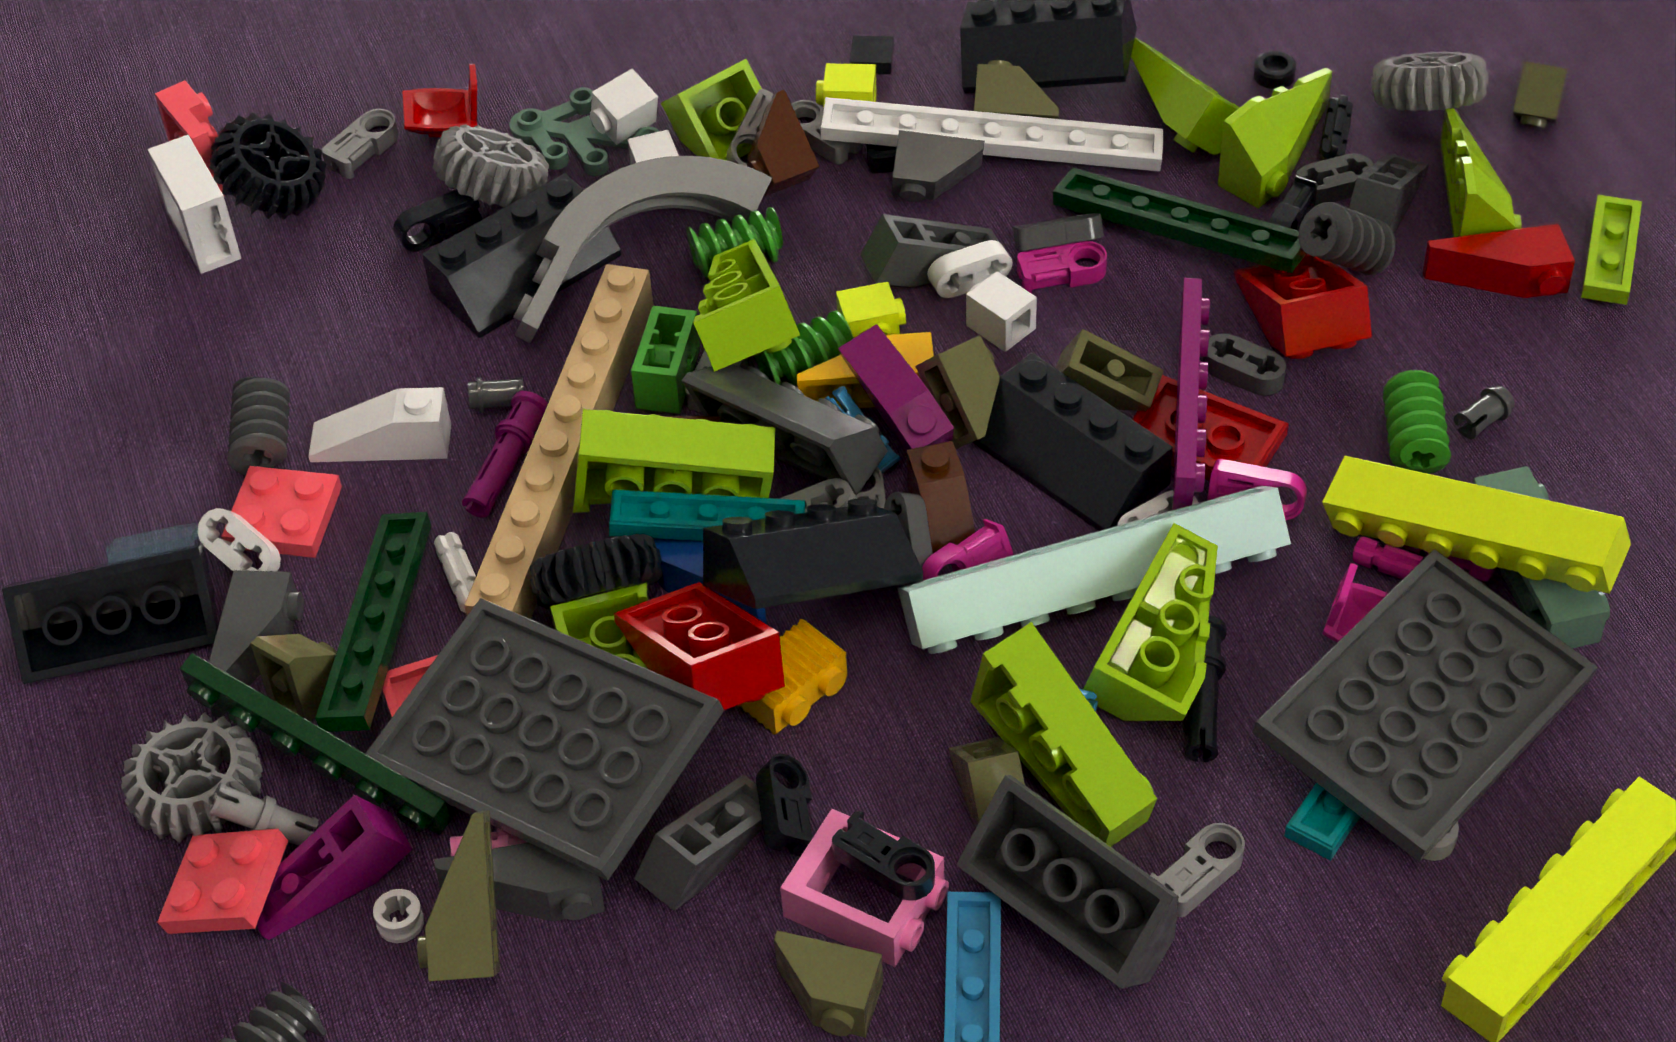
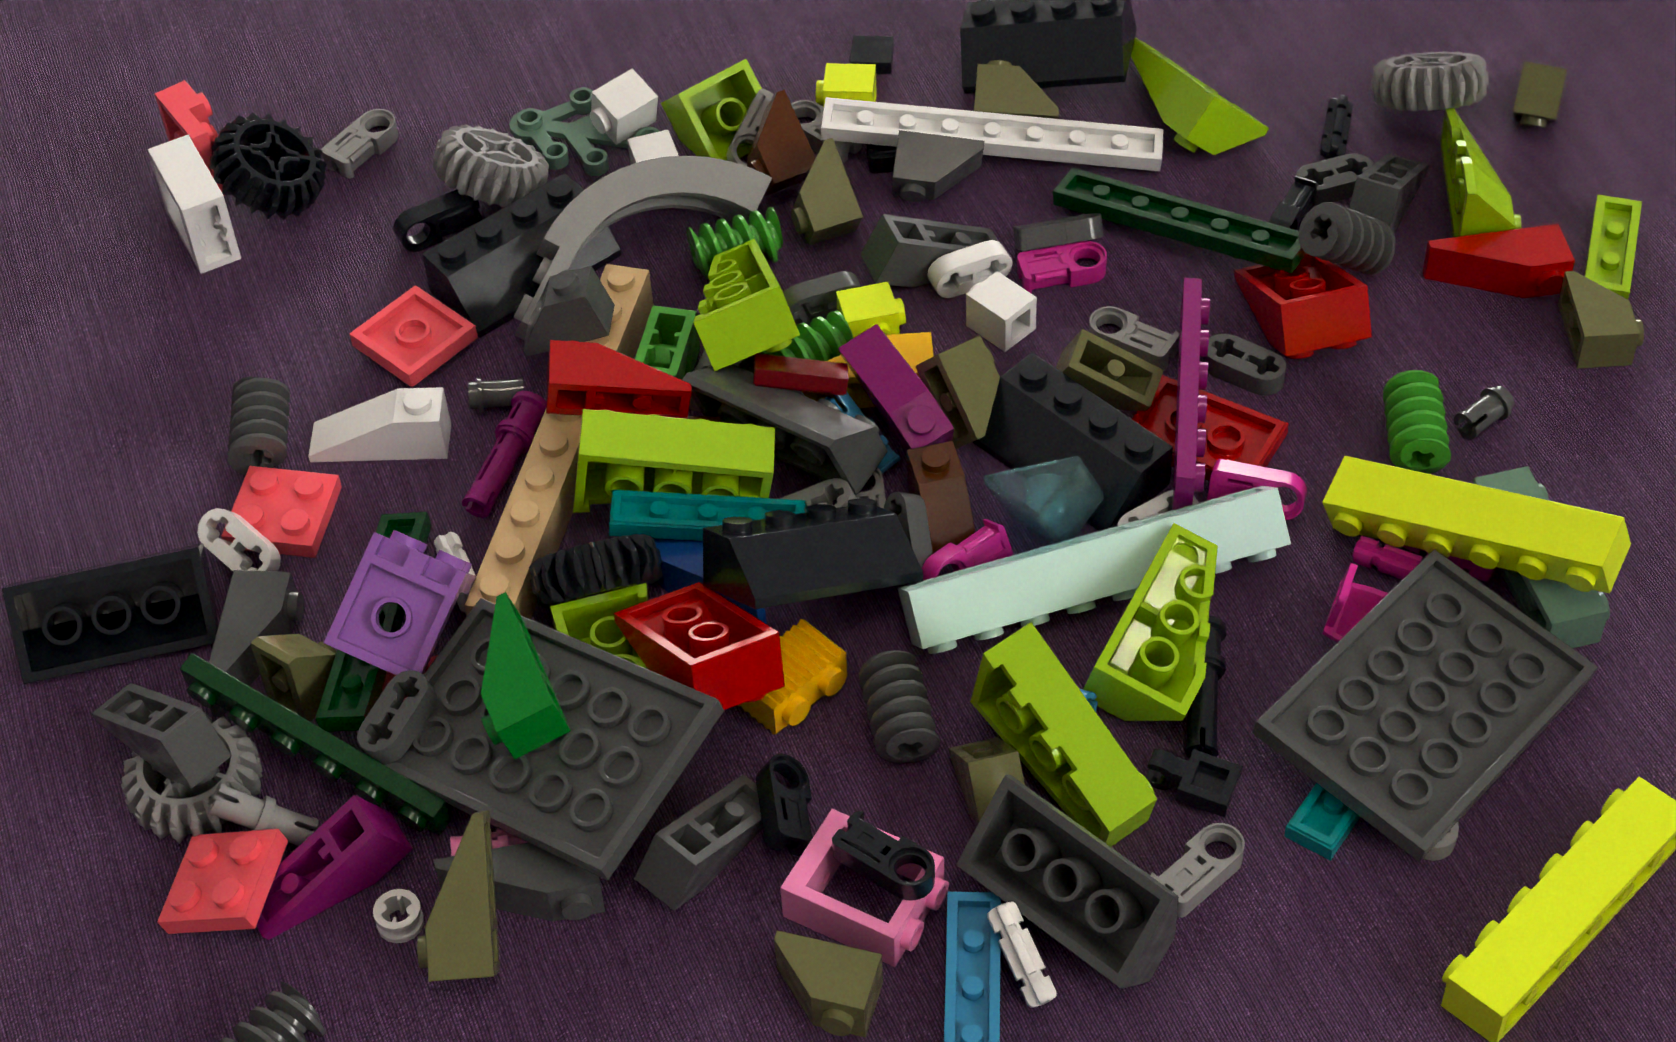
(152, 542): clear light blue piece -> none
(165, 733): none -> dark grey slope
(397, 717): none -> dark grey beam
(401, 574): none -> medium lavender bracket
(413, 336): none -> coral plate
(438, 109): red piece -> none
(517, 688): none -> green slope
(569, 309): none -> dark grey slope
(603, 379): none -> red slope
(800, 374): none -> dark red tile
(818, 295): none -> dark grey beam
(826, 200): none -> olive slope
(898, 708): none -> dark grey piece
(1022, 954): none -> white axle
(1048, 497): none -> clear light blue slope
(1135, 337): none -> light grey piece
(1201, 781): none -> black plate
(1269, 136): lime wedge -> none
(1274, 69): black tile -> none
(1598, 323): none -> olive slope

